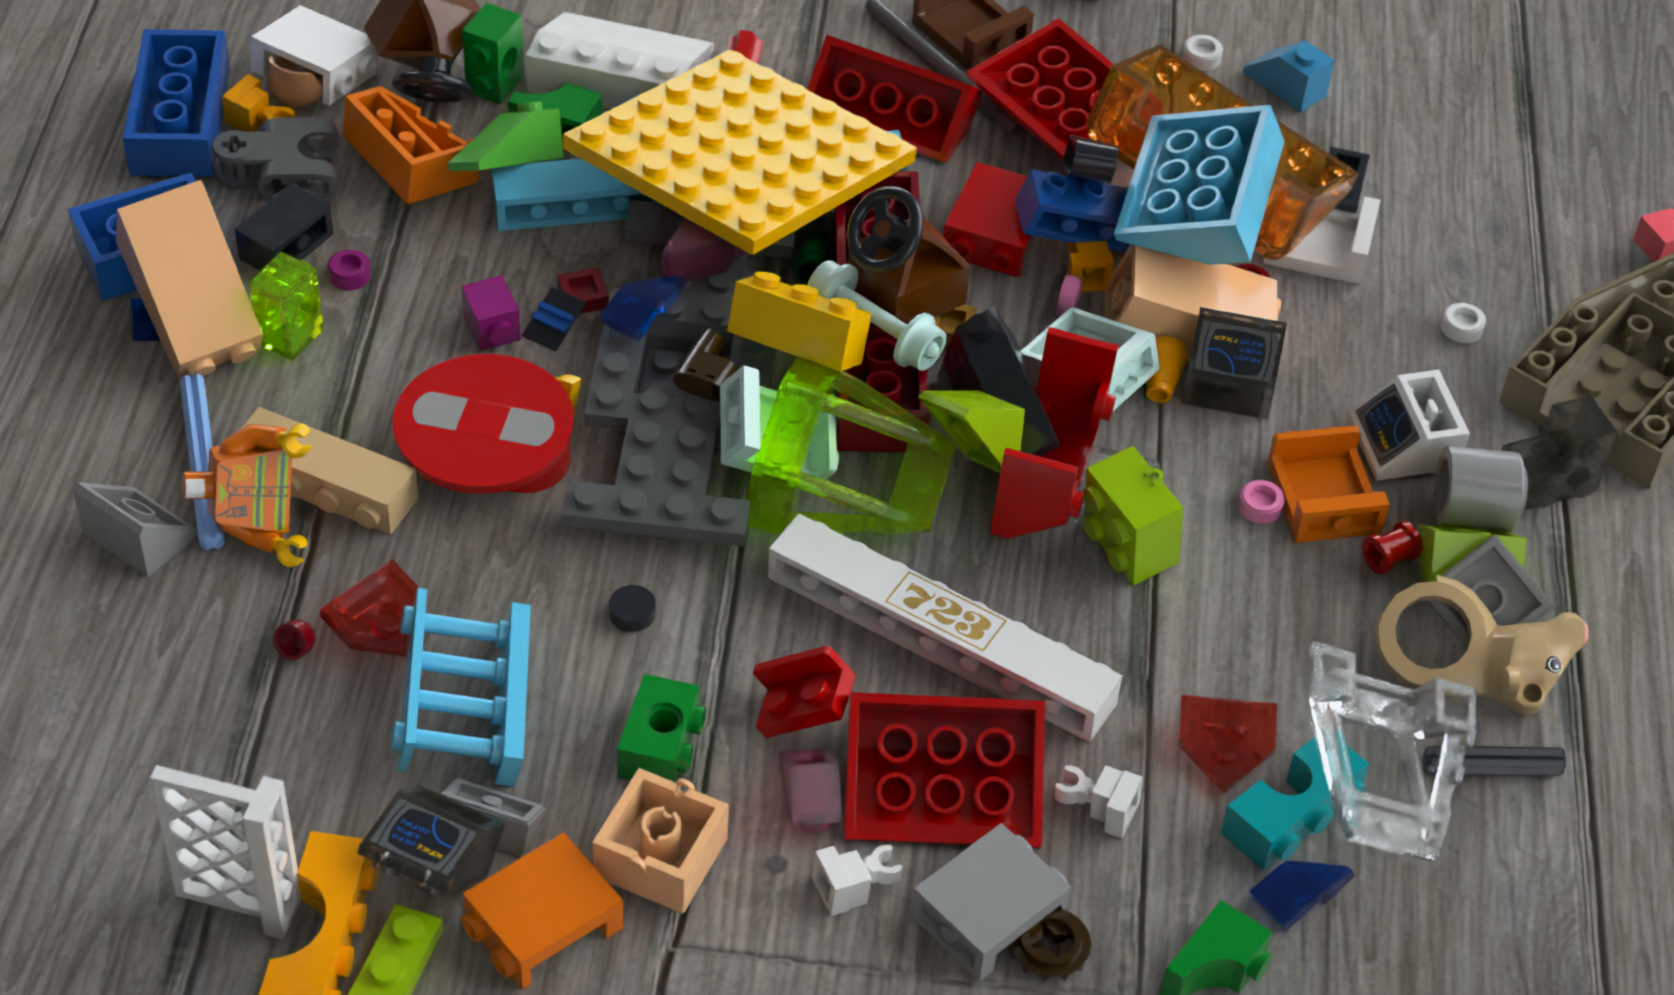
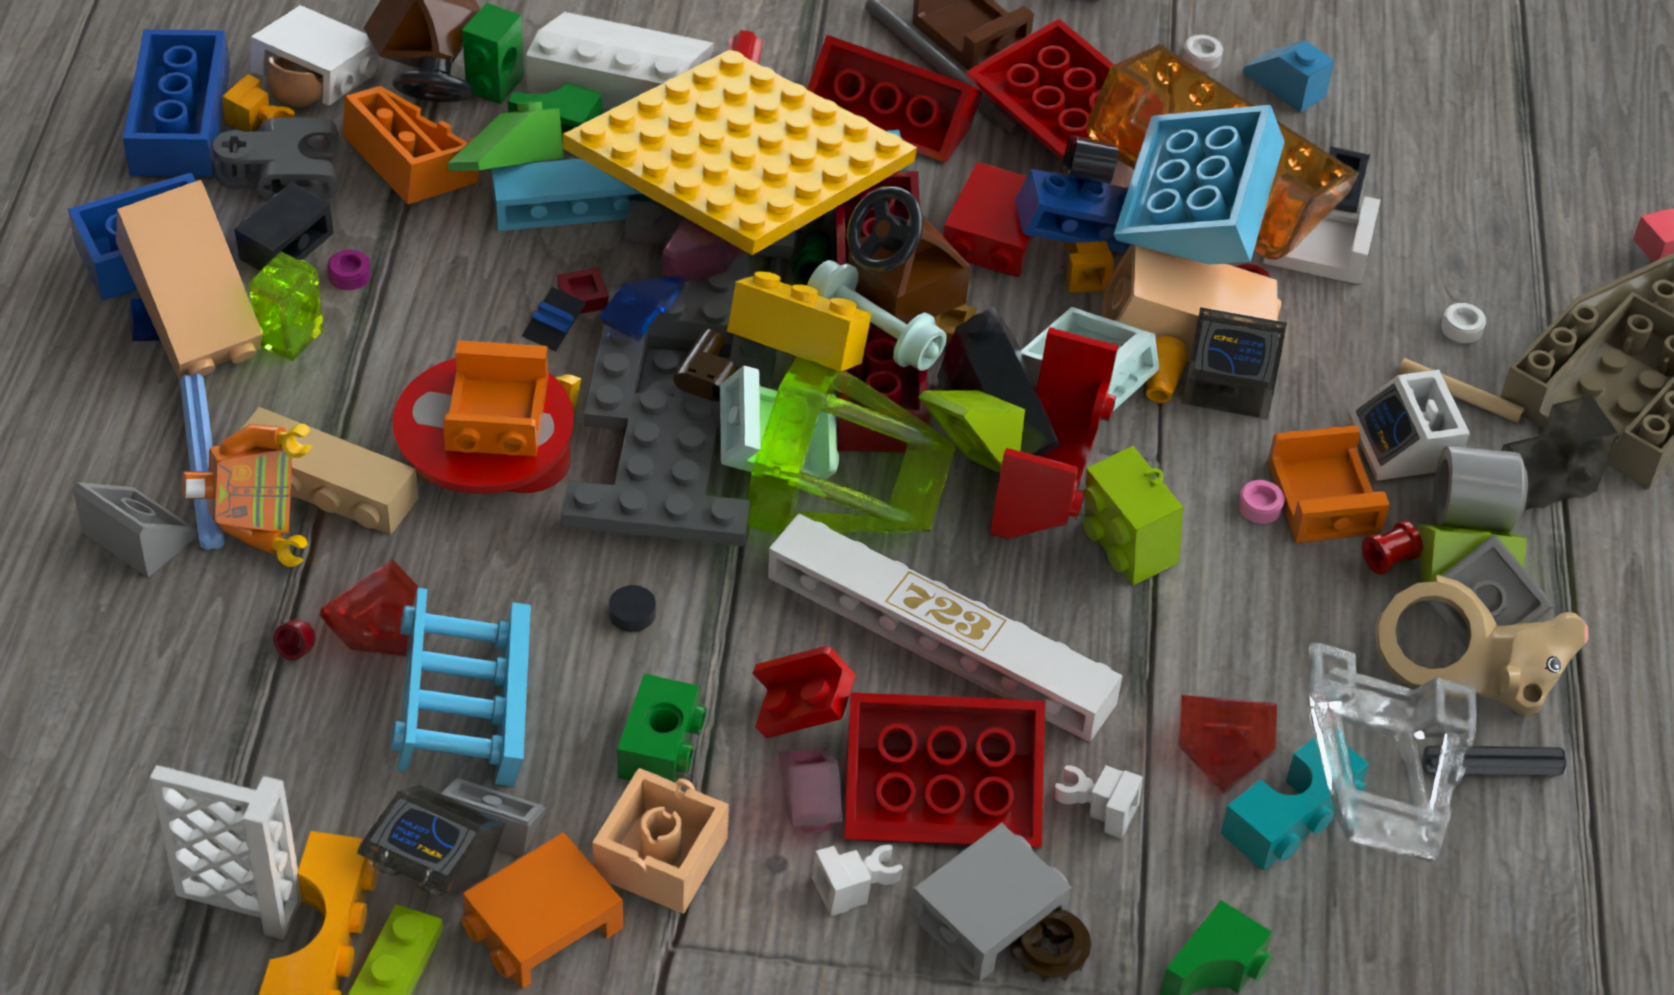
(491, 312): magenta brick -> none
(497, 398): none -> orange panel
(1069, 294): bright pink tile -> none
(1297, 887): clear blue slope -> none
(1470, 393): none -> tan bar

